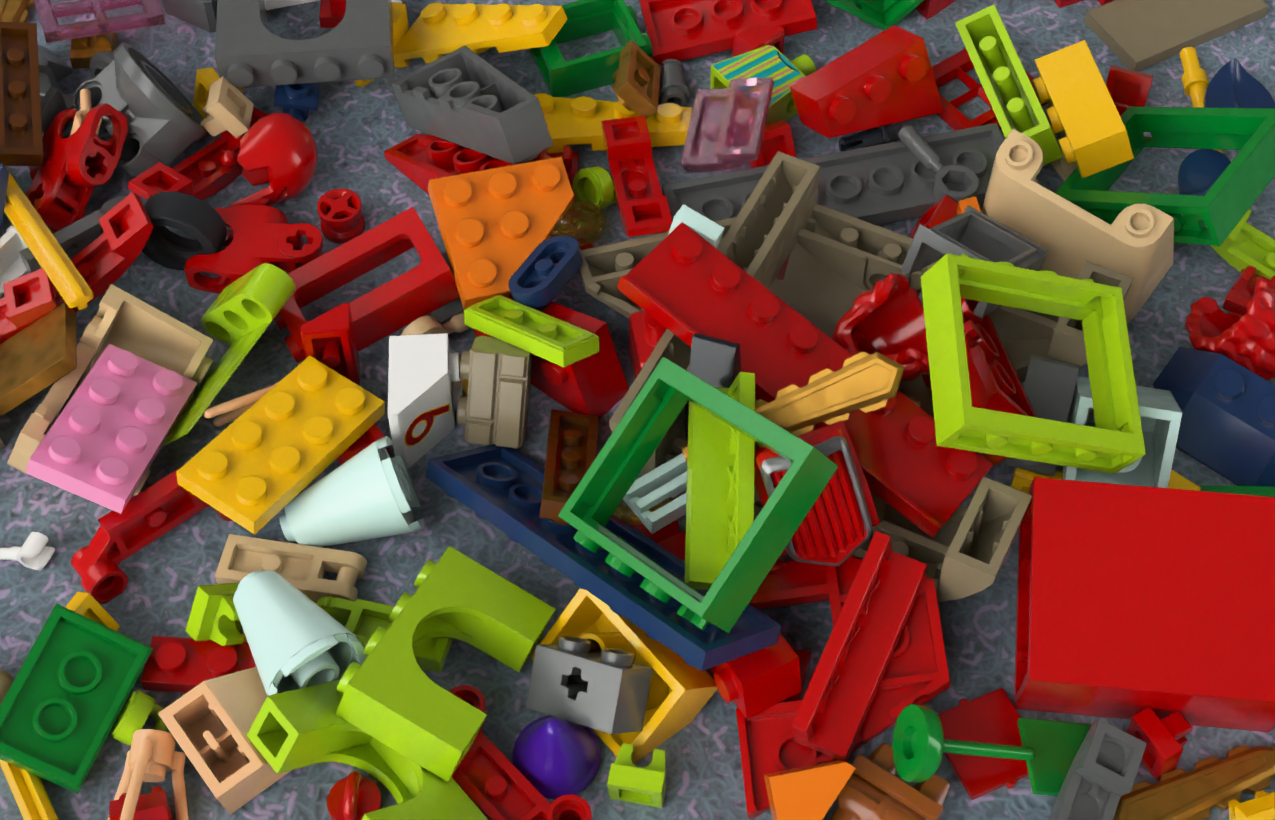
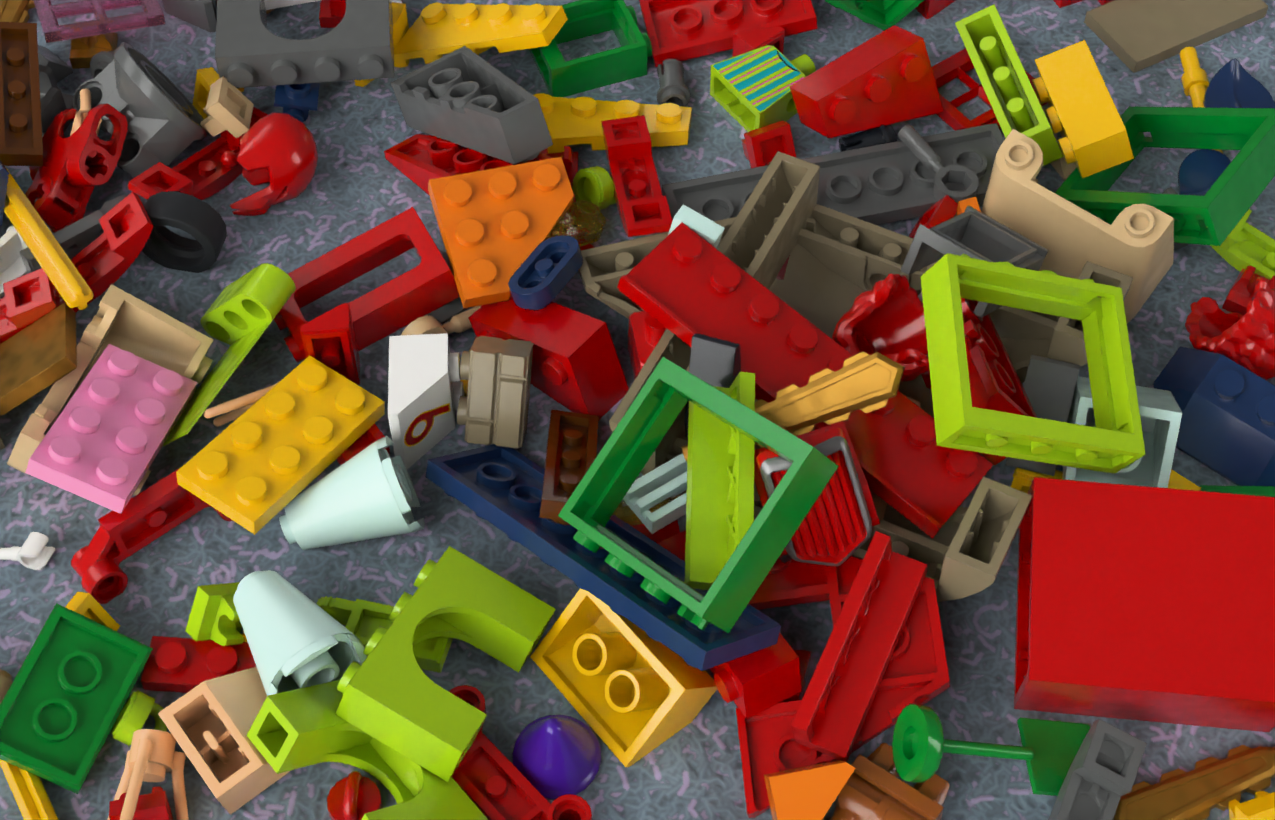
(257, 237): red piece -> none
(296, 563): tan plate -> none
(340, 215): red wheel -> none
(531, 330): lime tile -> none
(589, 686): dark grey brick -> none
(636, 783): lime tile -> none
(637, 80): pearl gold plate -> none
(727, 125): clear pink slope -> none
(984, 720): red piece -> none
(1128, 87): red tile -> none
(1163, 739): red tile -> none

